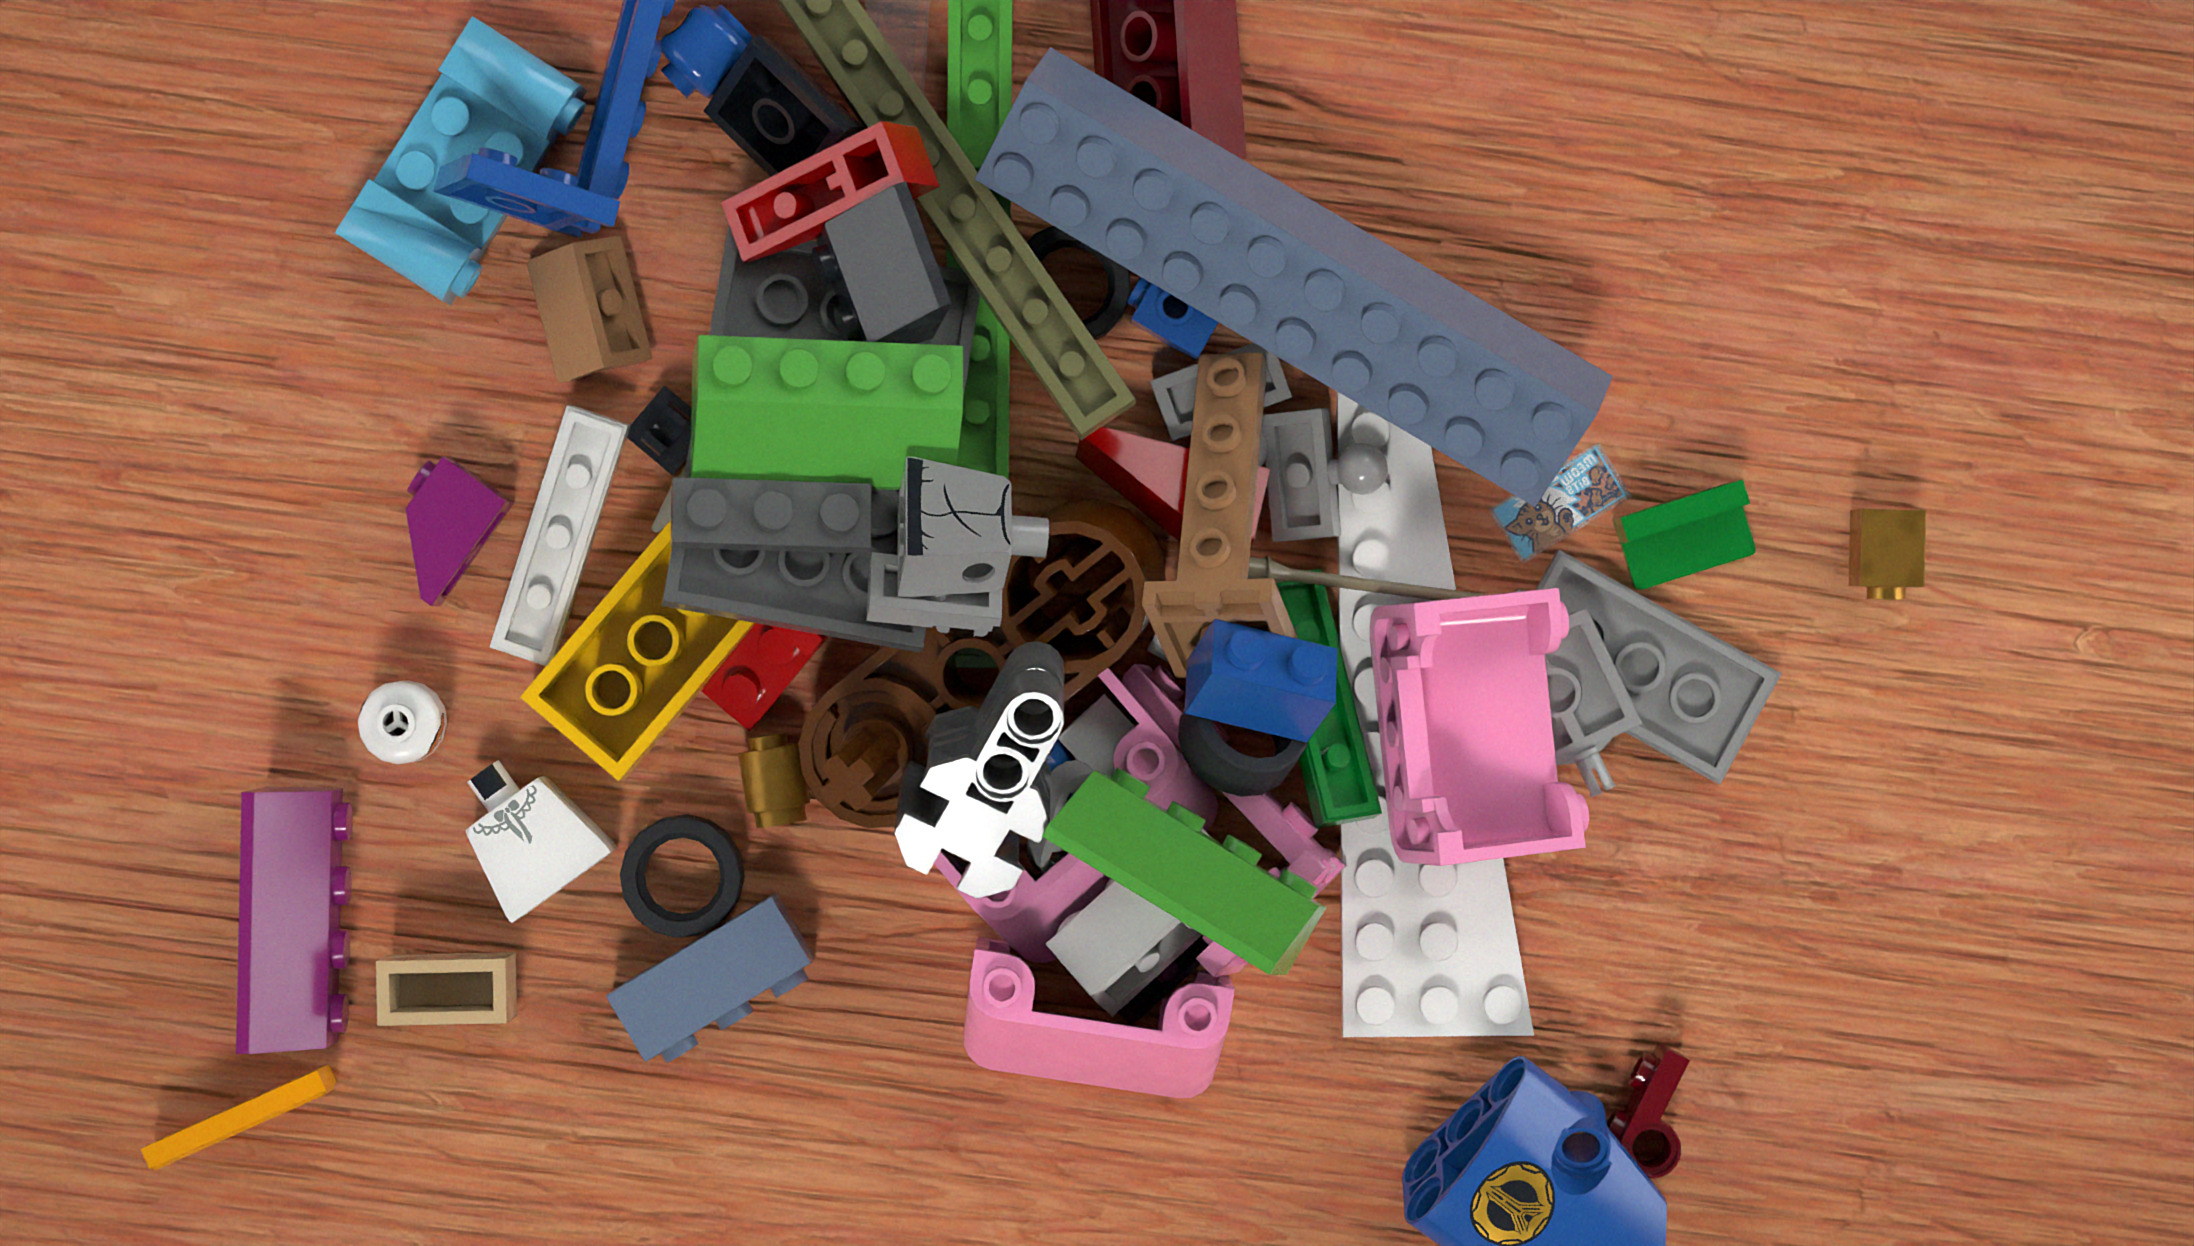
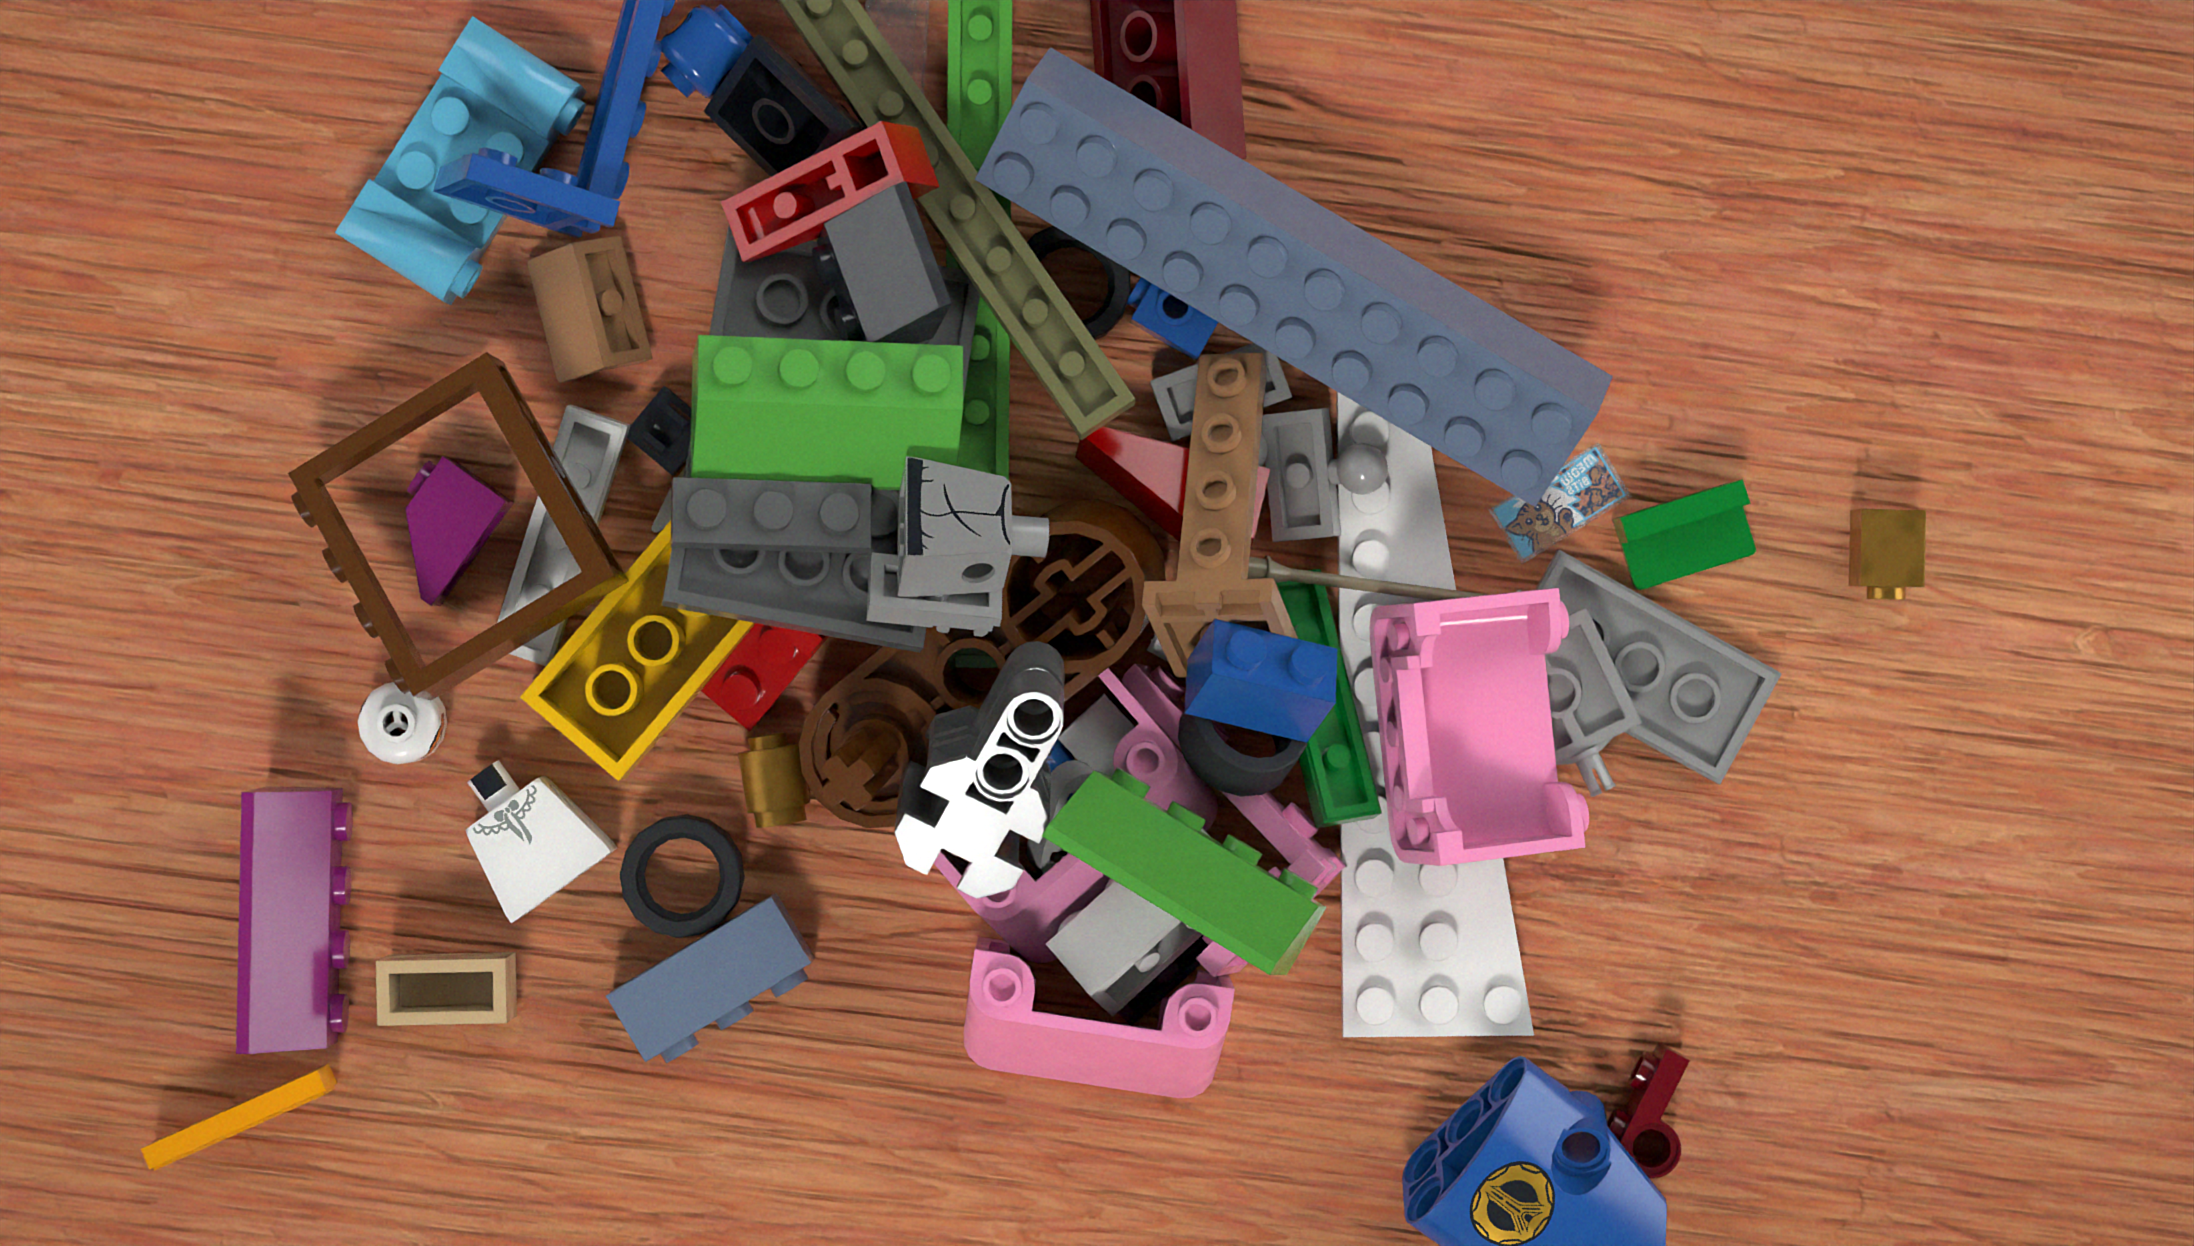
(550, 480): none -> reddish brown window

